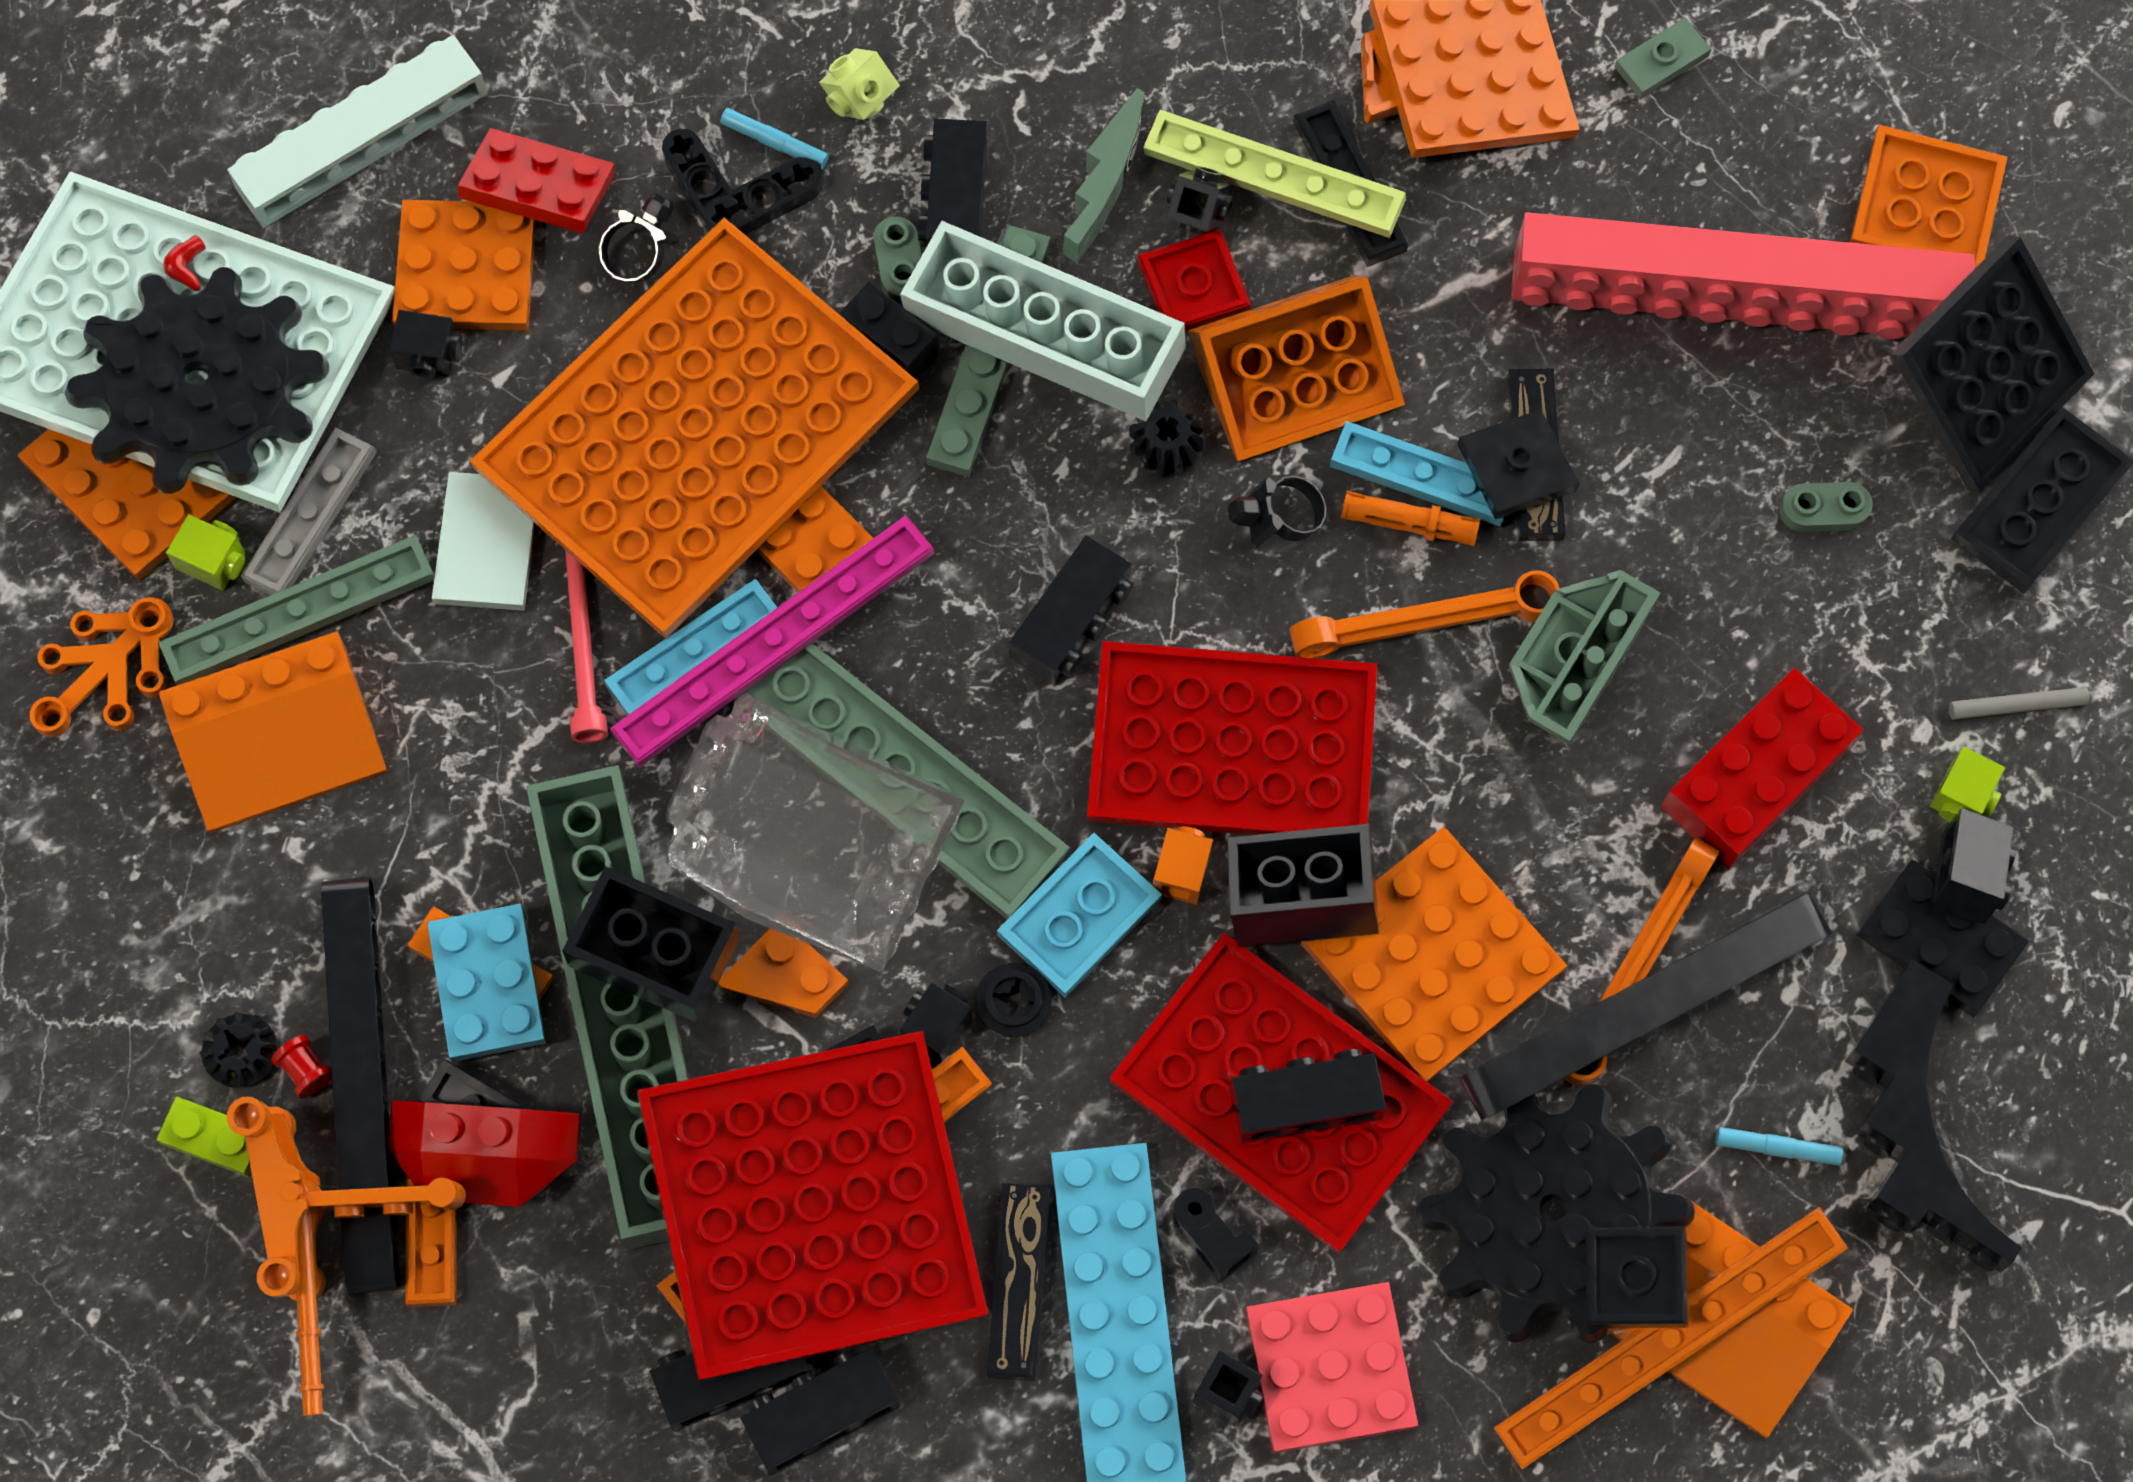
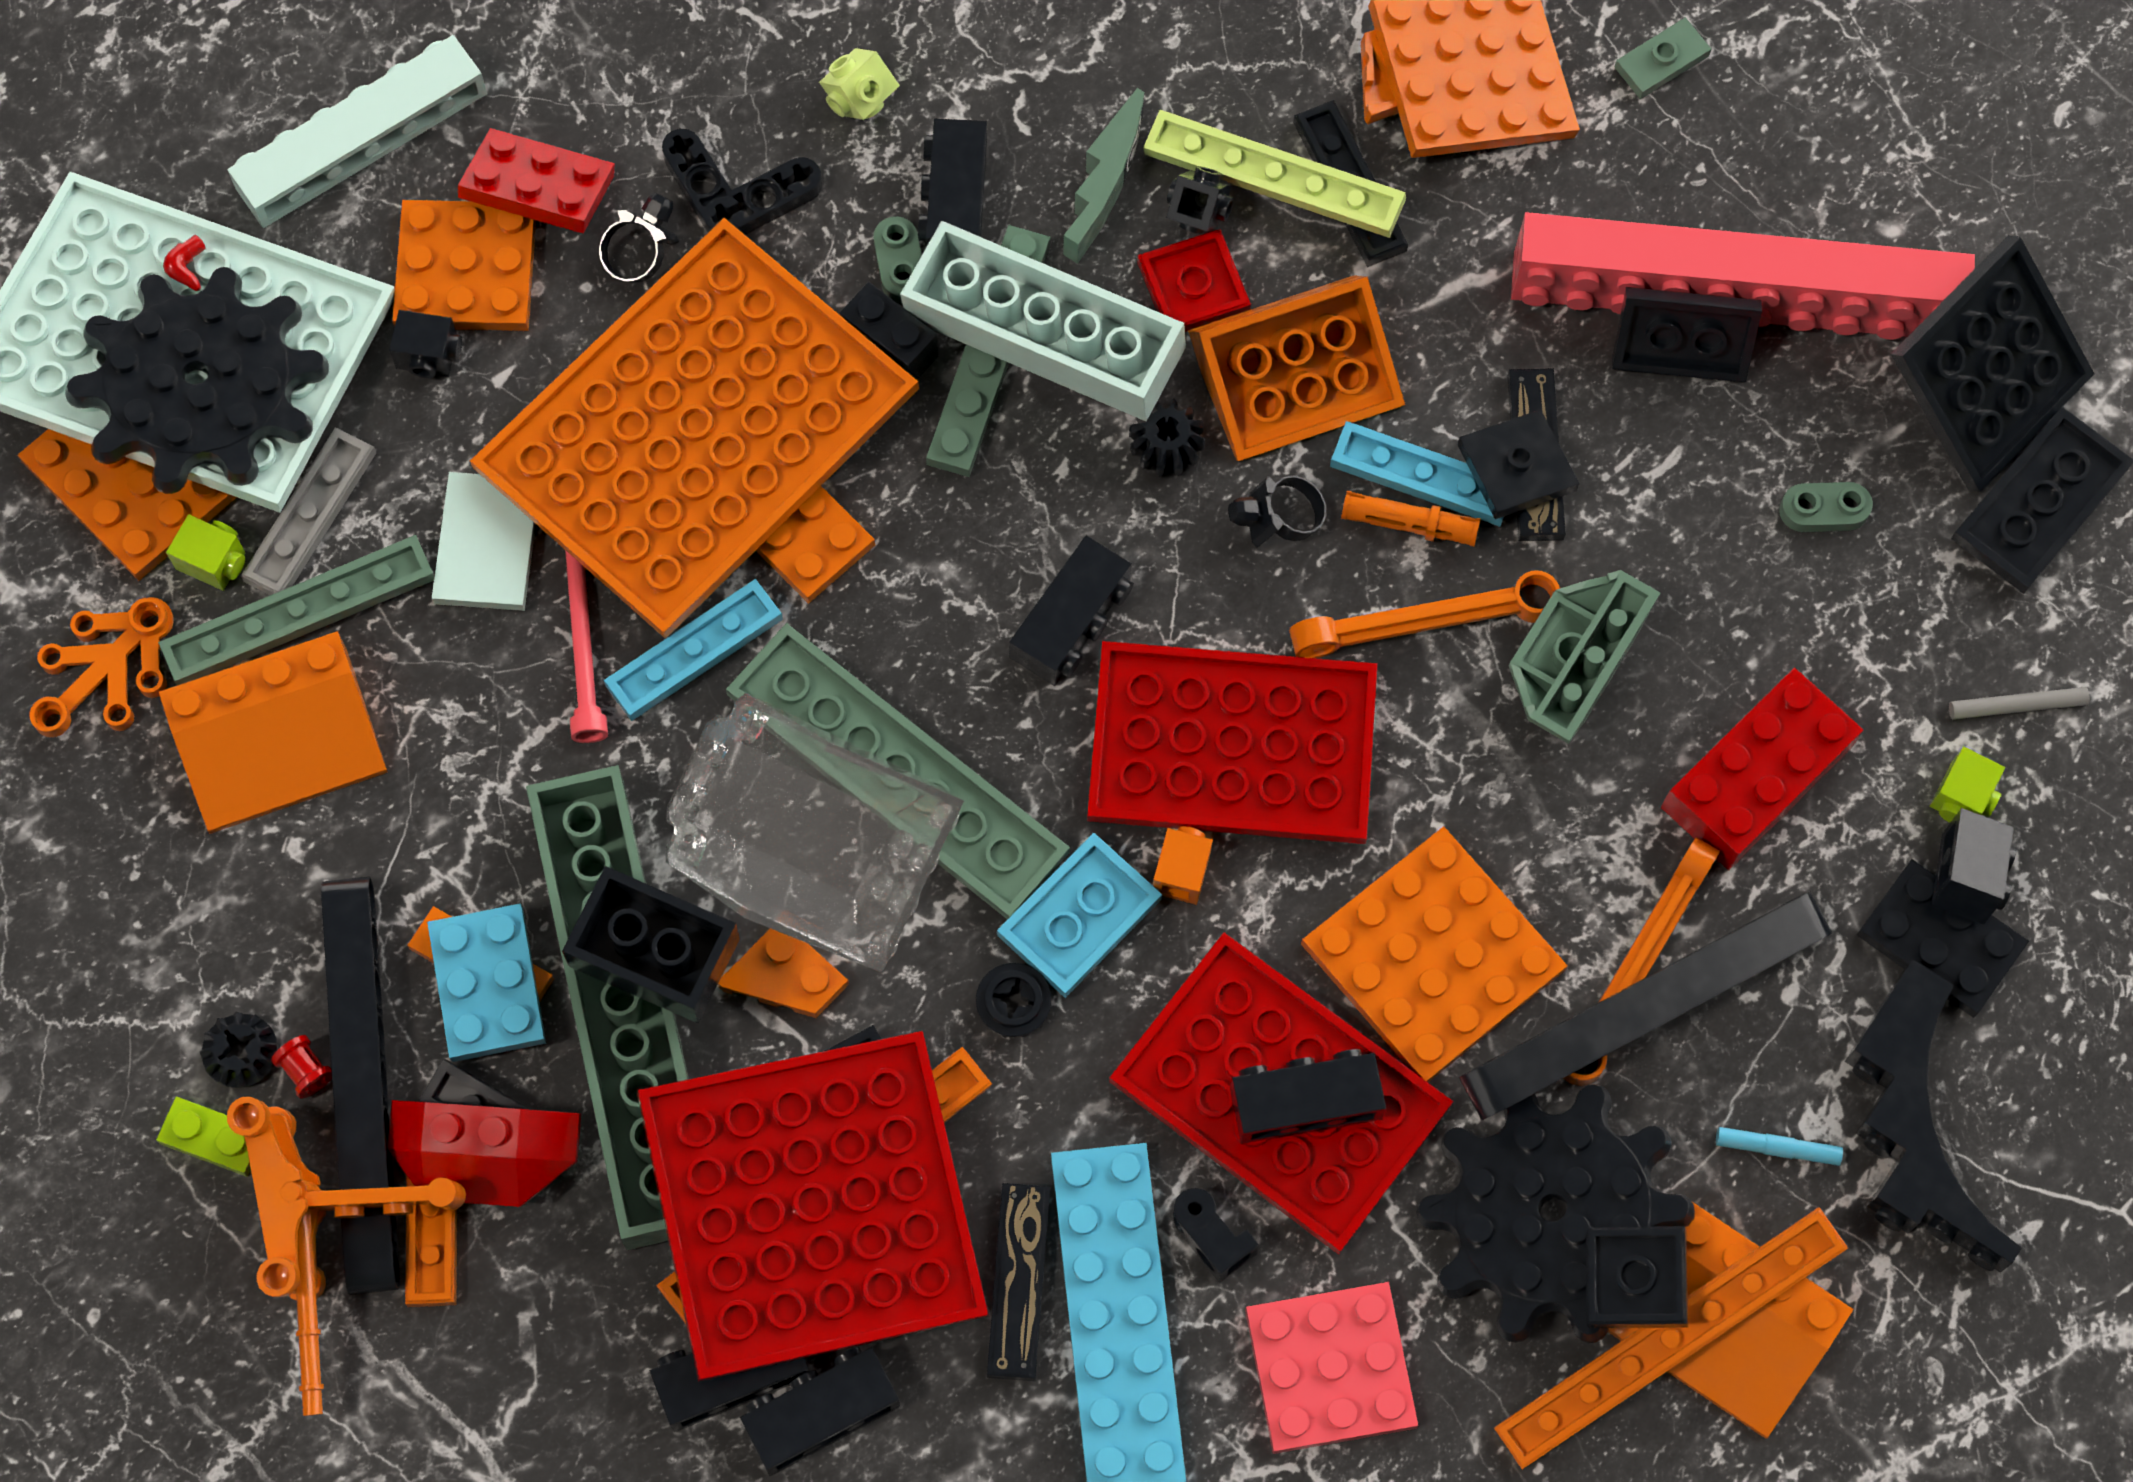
(772, 641): dark pink tile -> none
(773, 137): medium azure piece -> none
(941, 1017): black brick -> none
(1229, 1390): black brick -> none
(1302, 885): black brick -> none
(1686, 334): none -> black plate
(1928, 194): orange plate -> none

